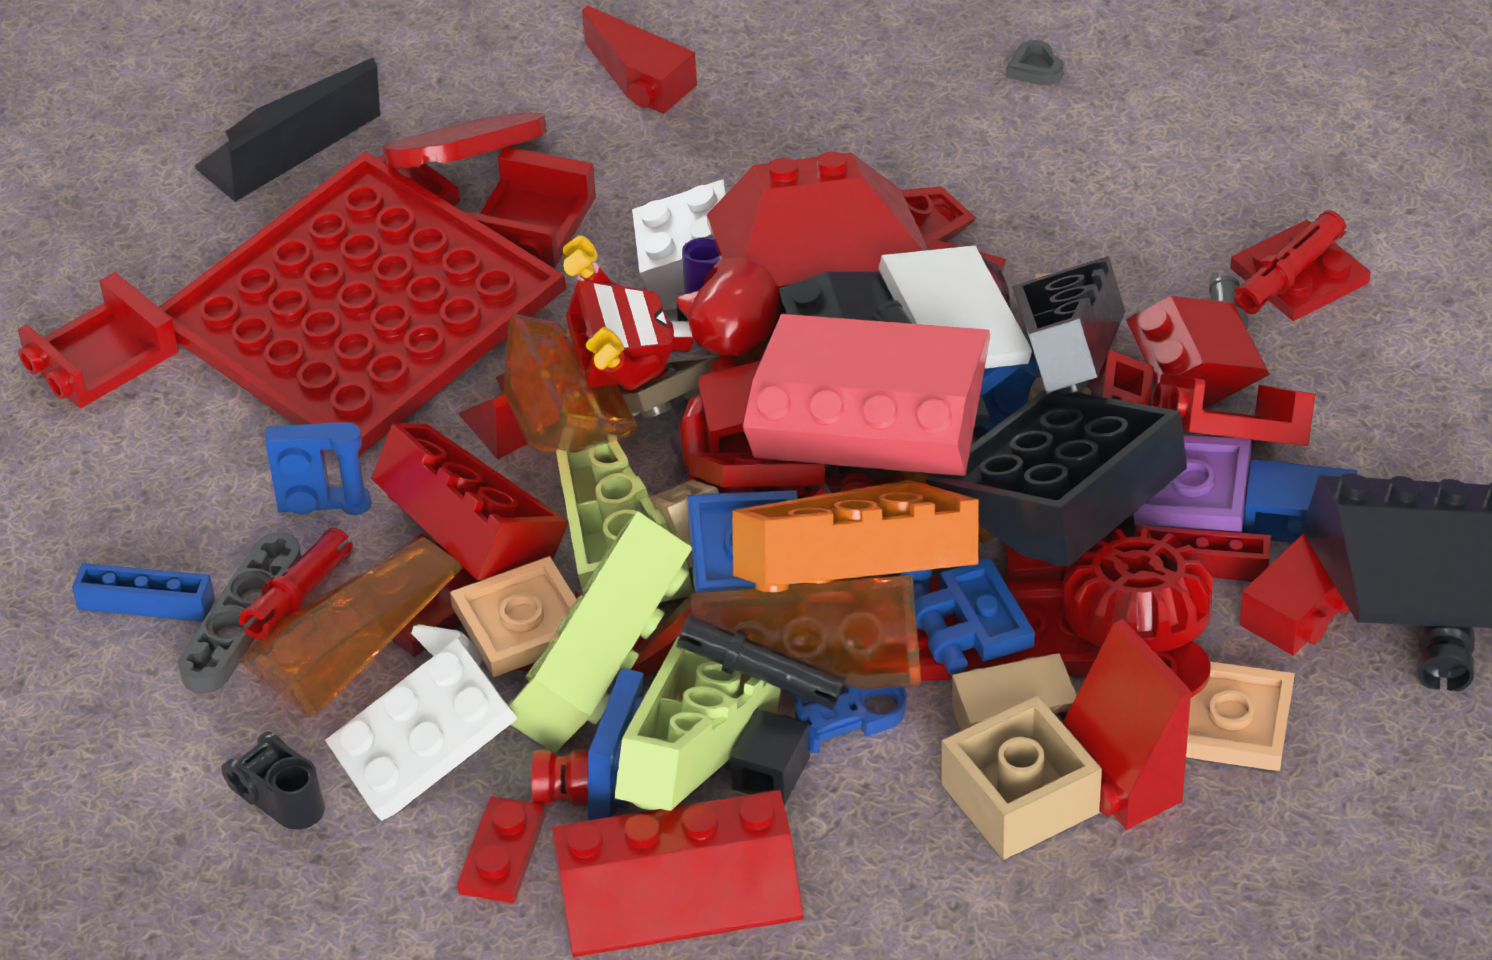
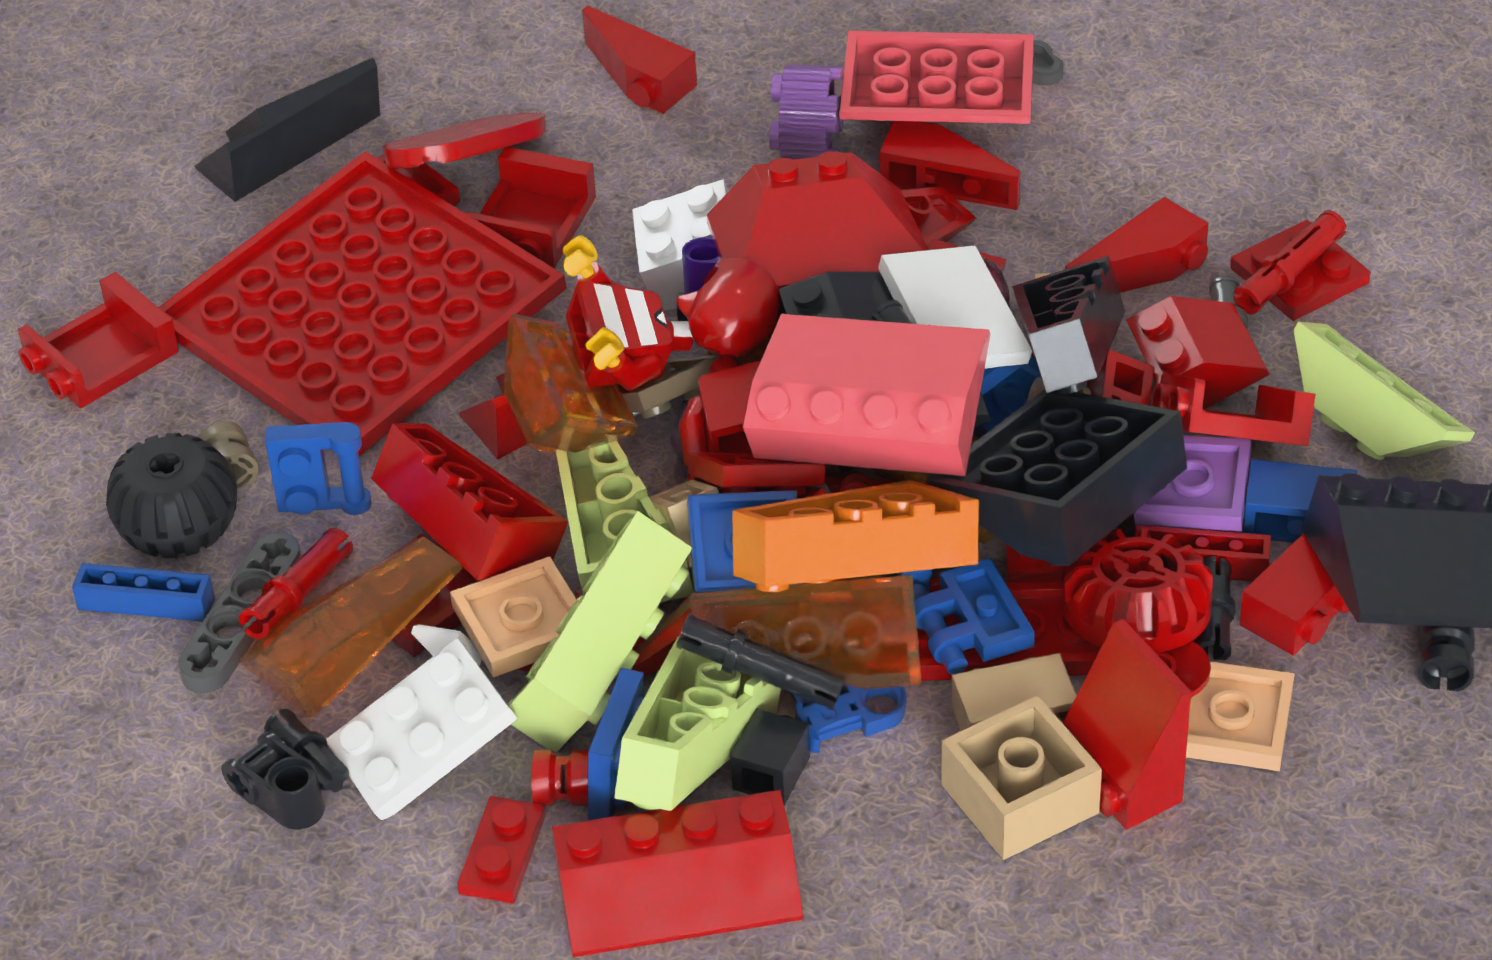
(171, 495): none -> black wheel
(233, 445): none -> dark tan wheel
(310, 745): none -> black axle
(806, 110): none -> medium lavender brick
(933, 156): none -> red slope
(938, 77): none -> coral slope
(1152, 246): none -> red slope
(1222, 612): none -> black pin
(1370, 400): none -> yellowish green wedge

